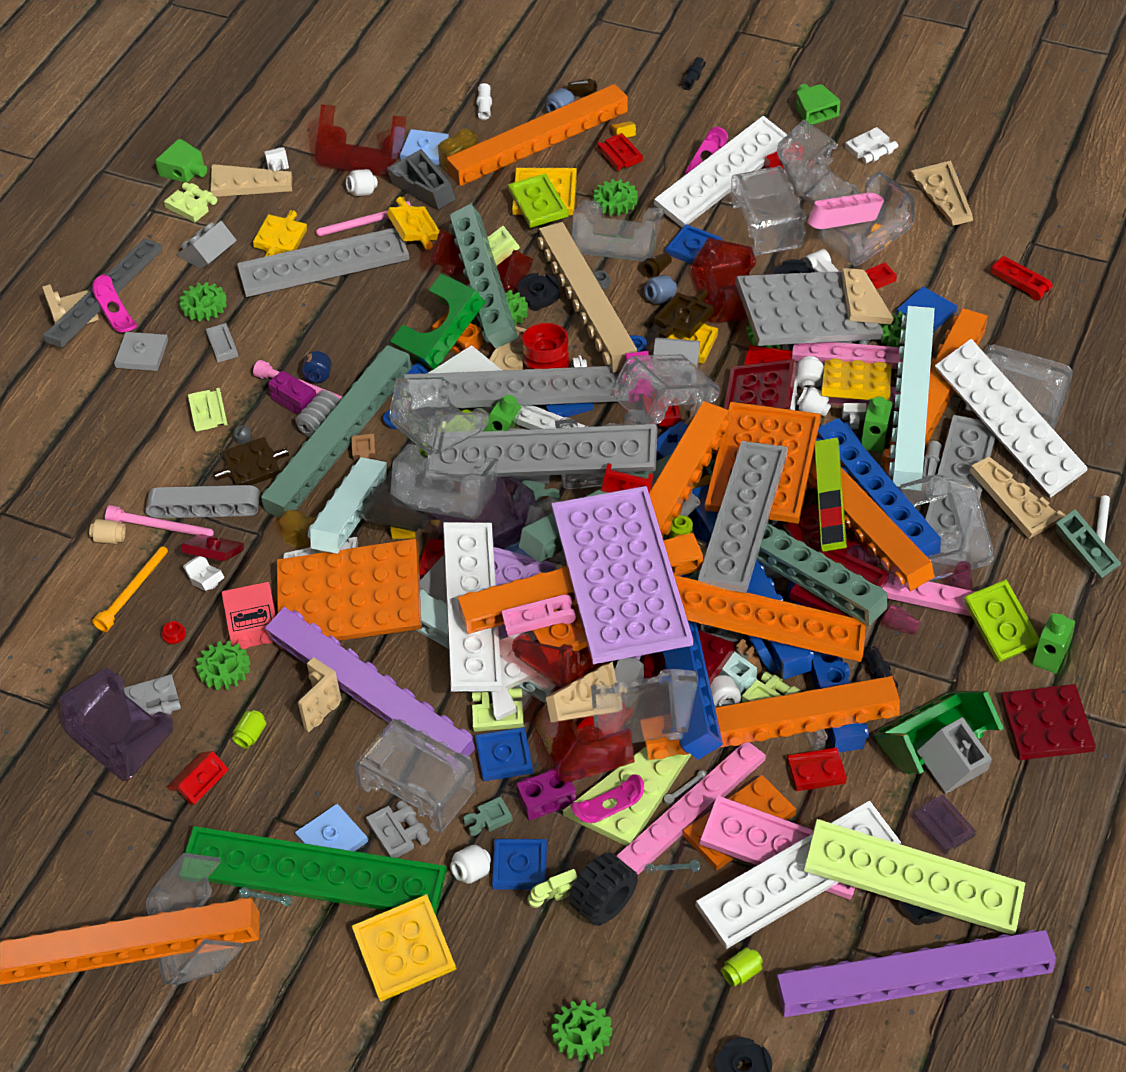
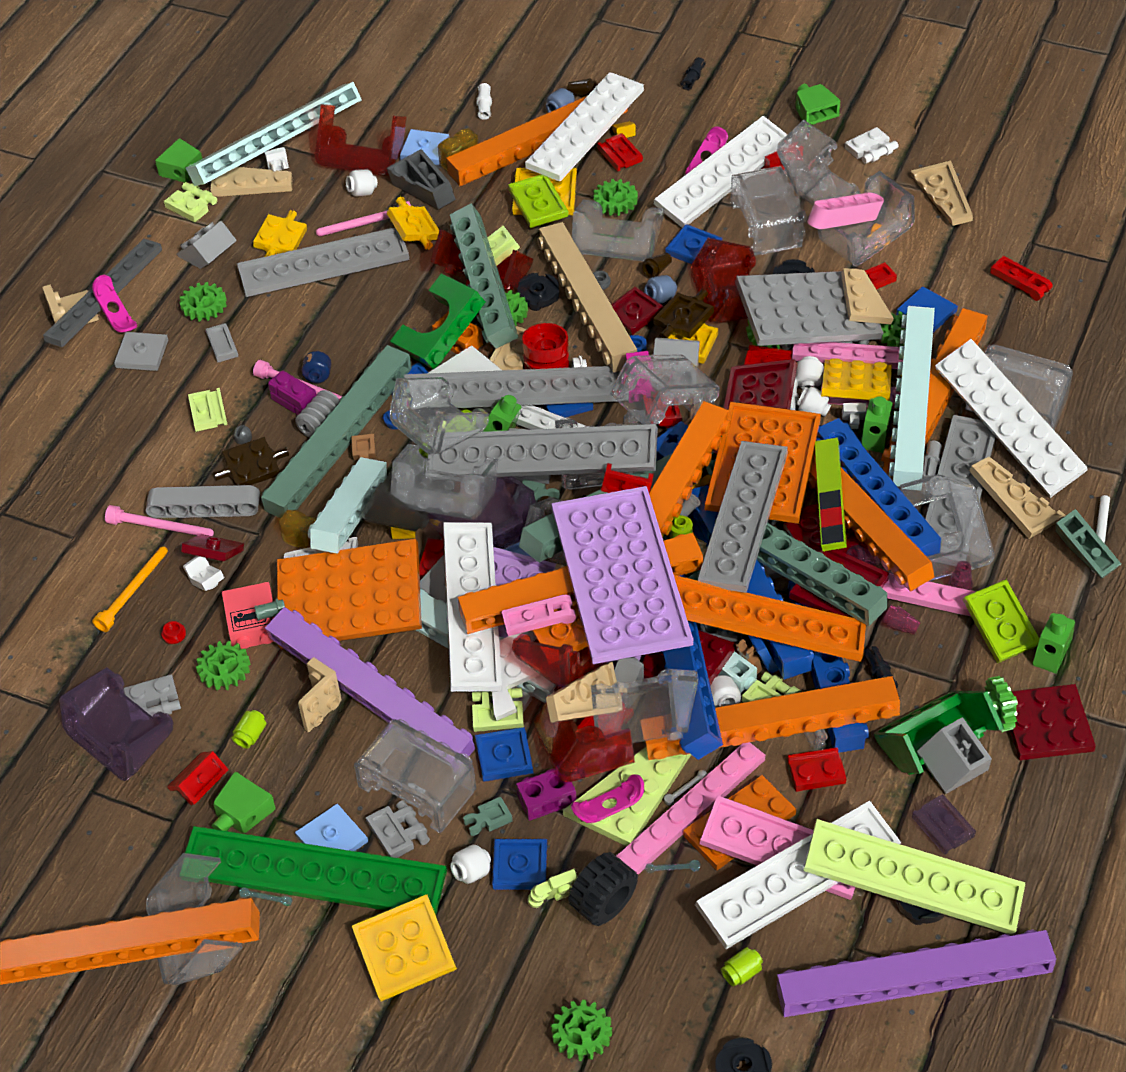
(107, 531): tan brick -> none
(241, 805): none -> bright green torso
(269, 609): none -> sand green pin
(270, 135): none -> light aqua brick
(584, 126): none -> white plate
(636, 310): none -> dark red plate
(820, 261): white piece -> none
(1003, 701): none -> bright green gear

